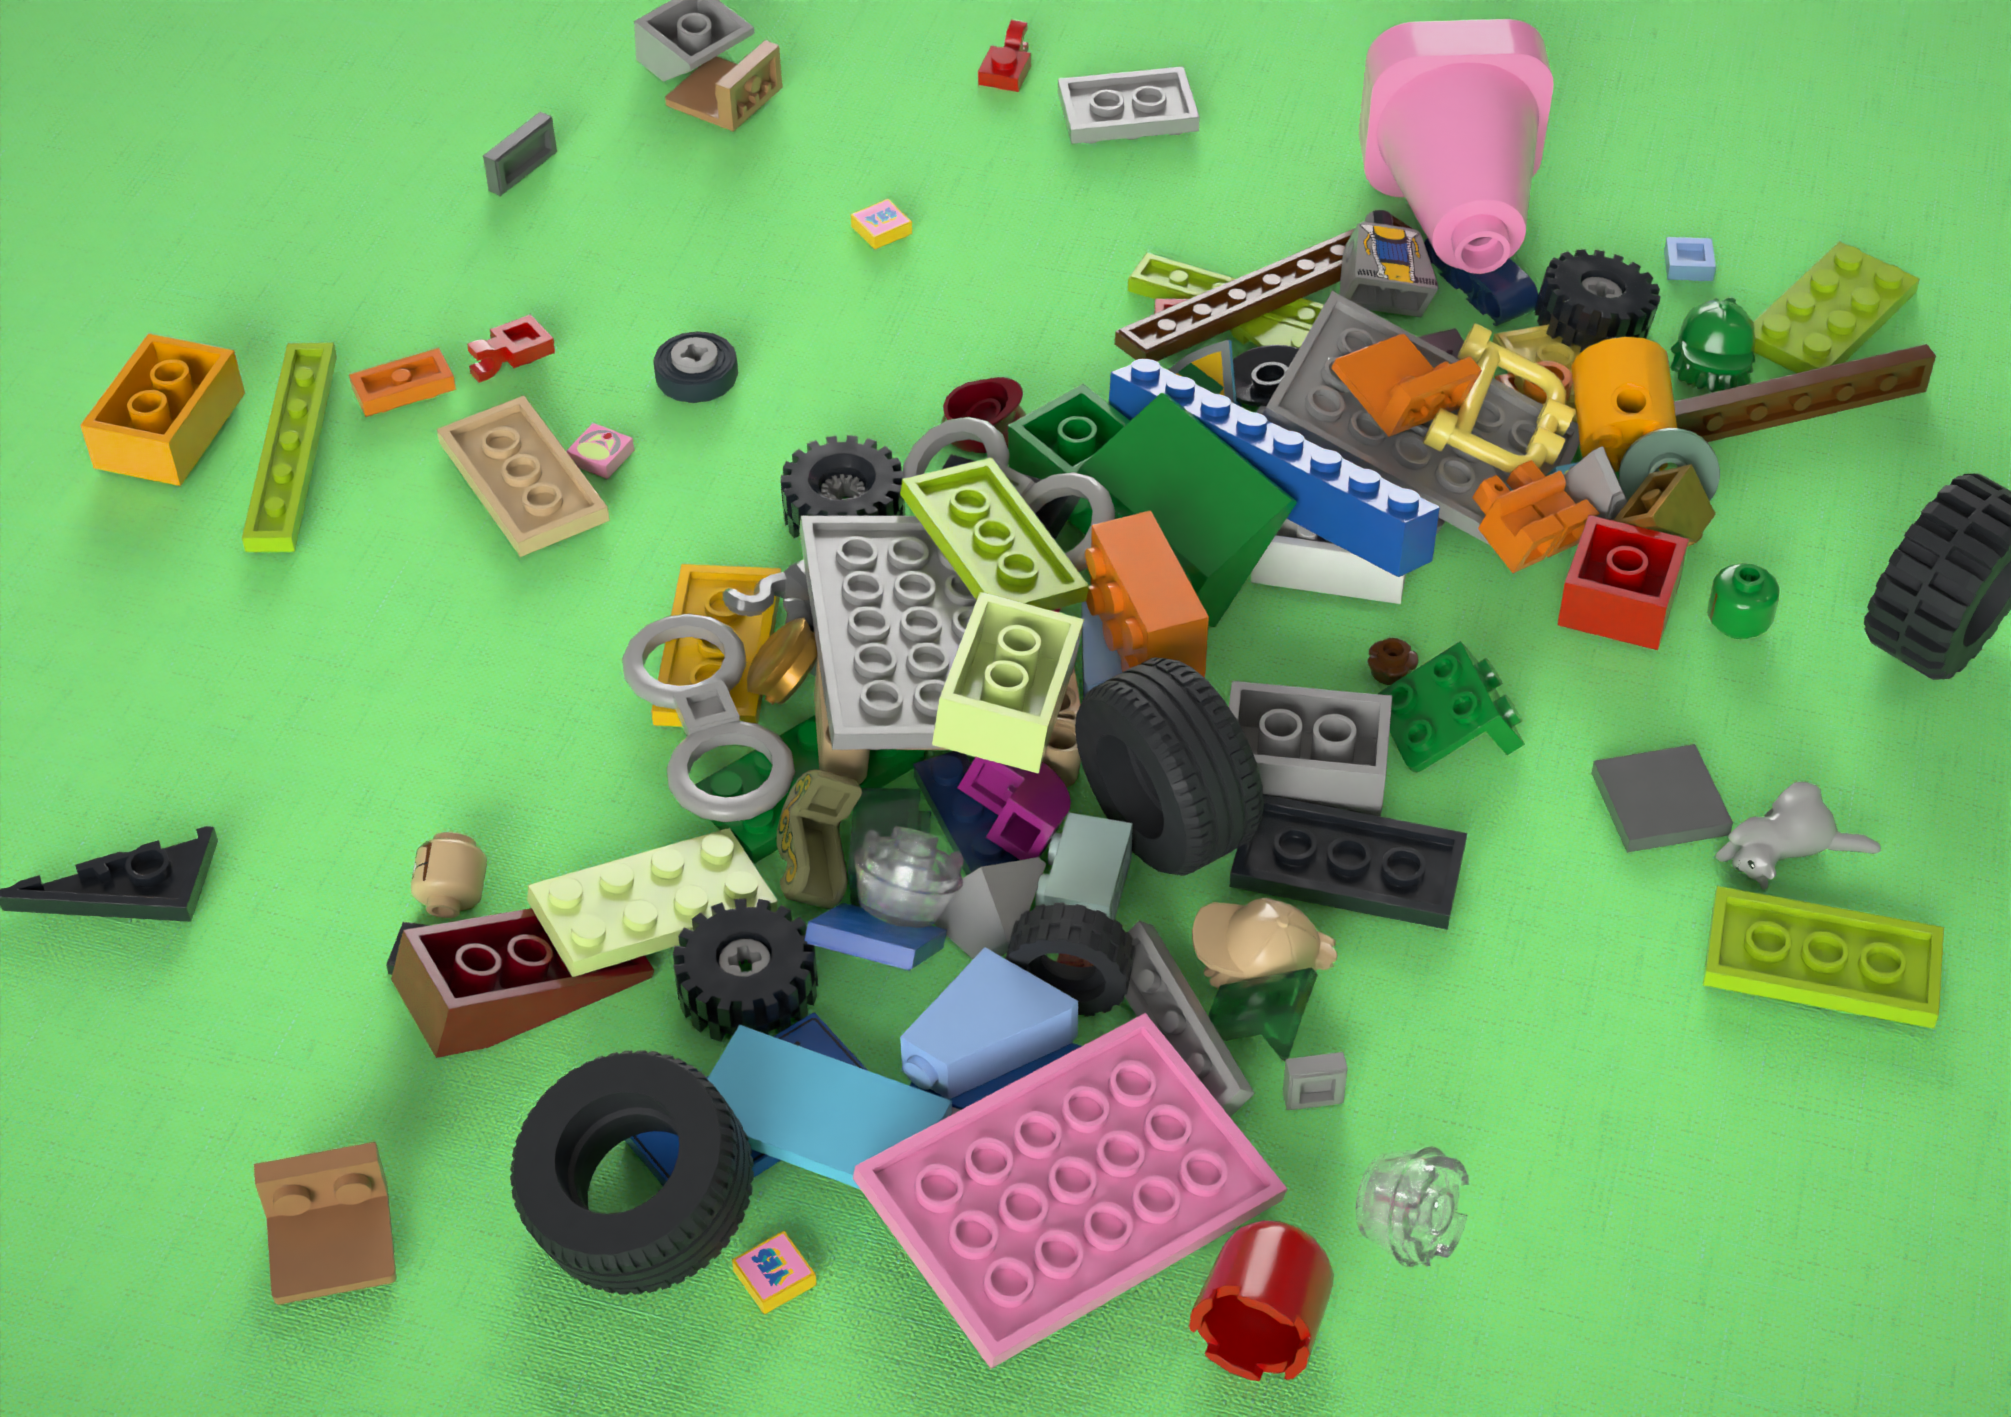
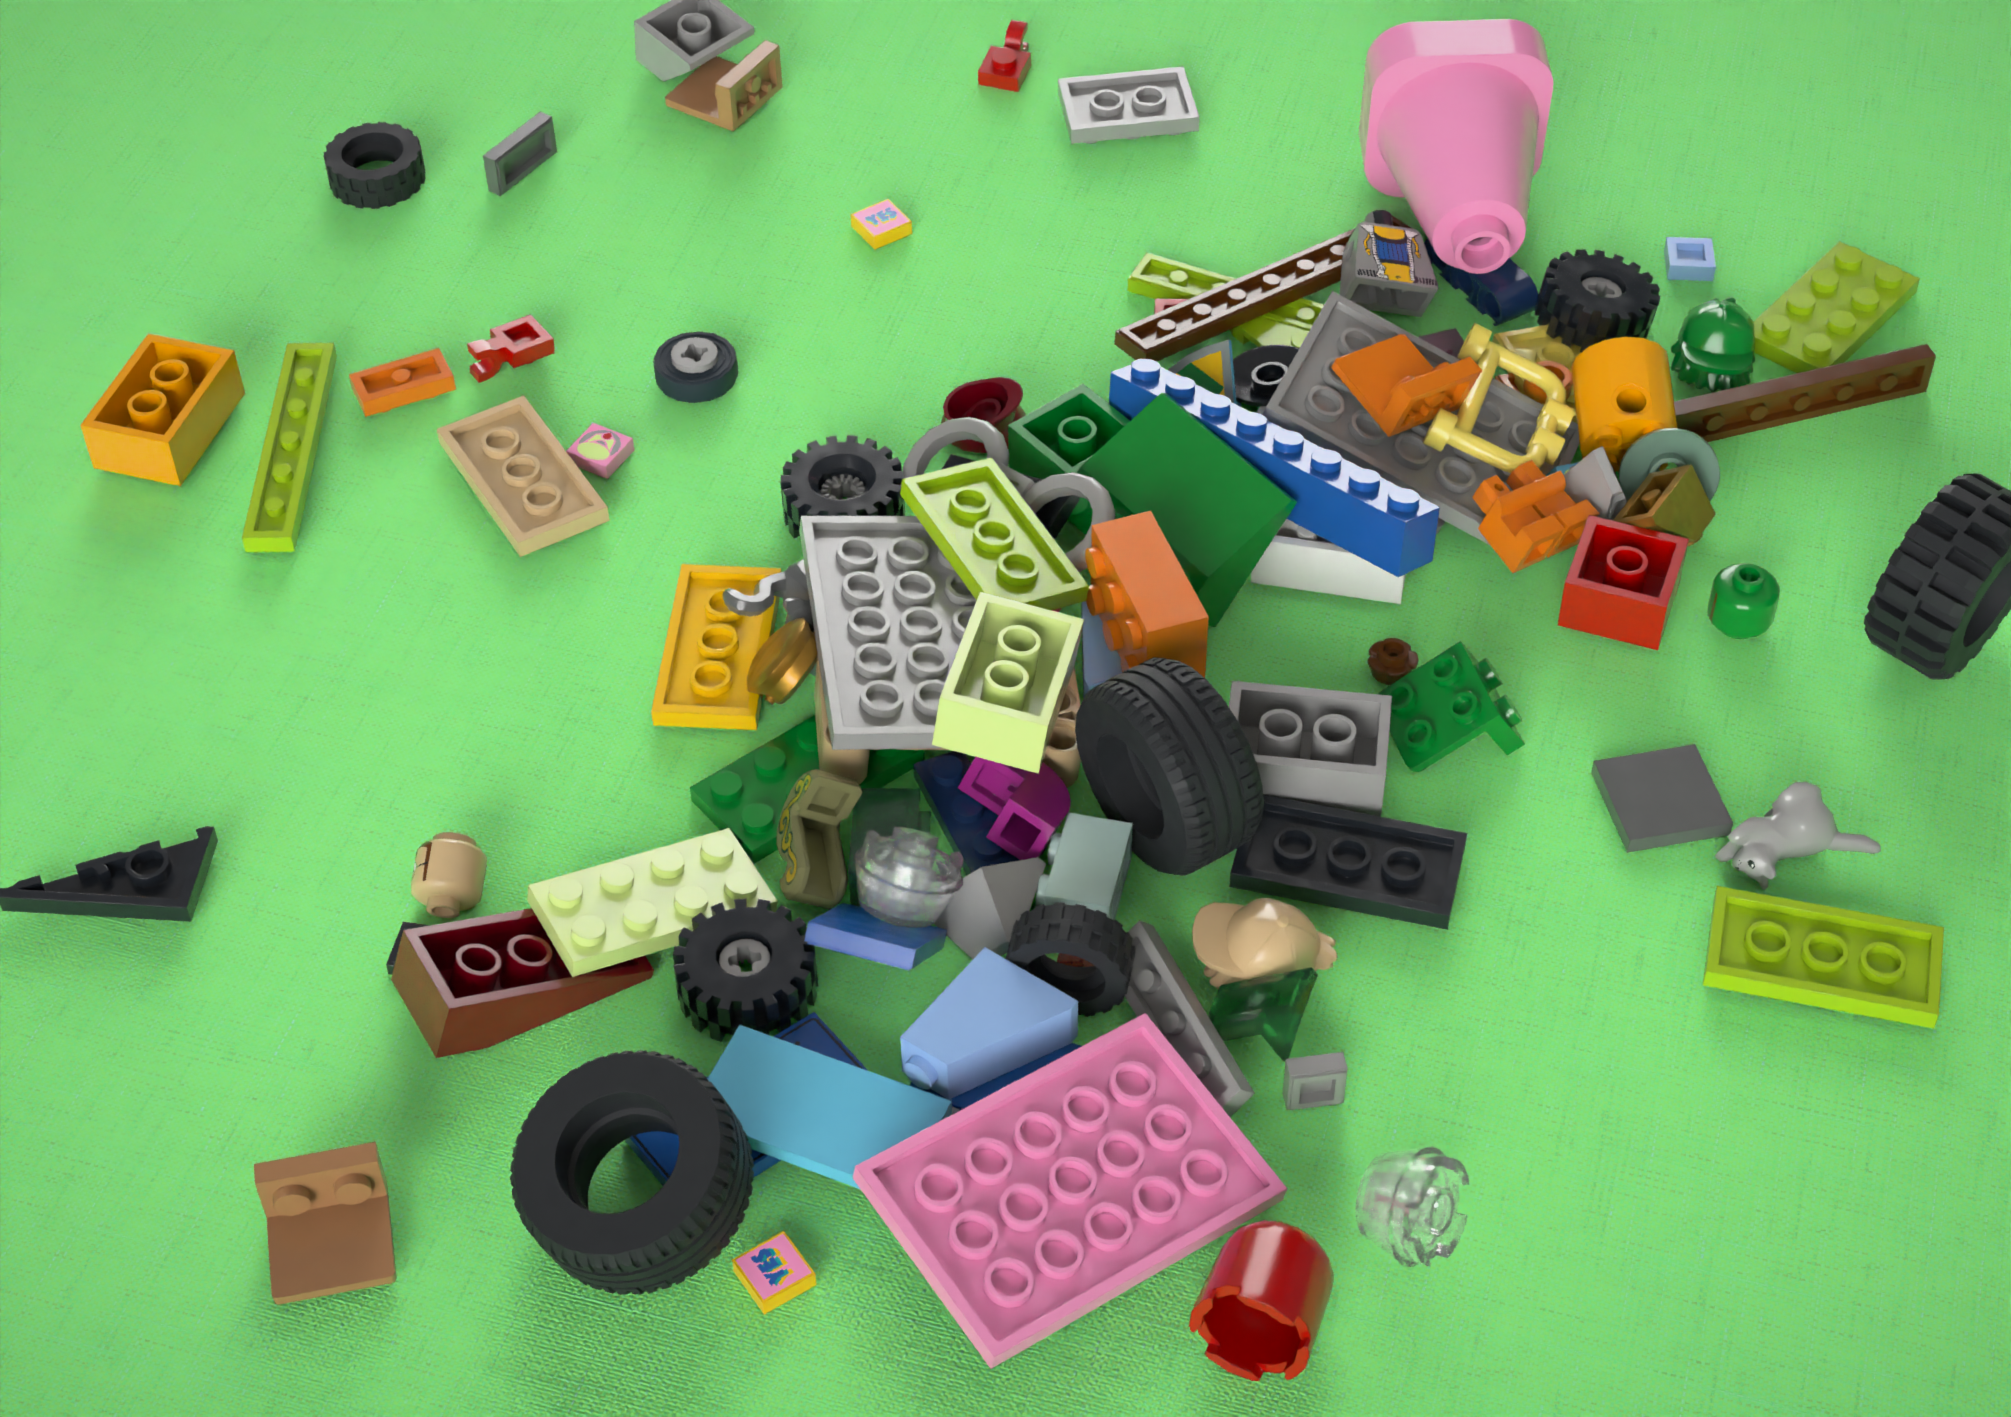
(376, 186): none -> black tyre
(708, 718): light grey bar -> none

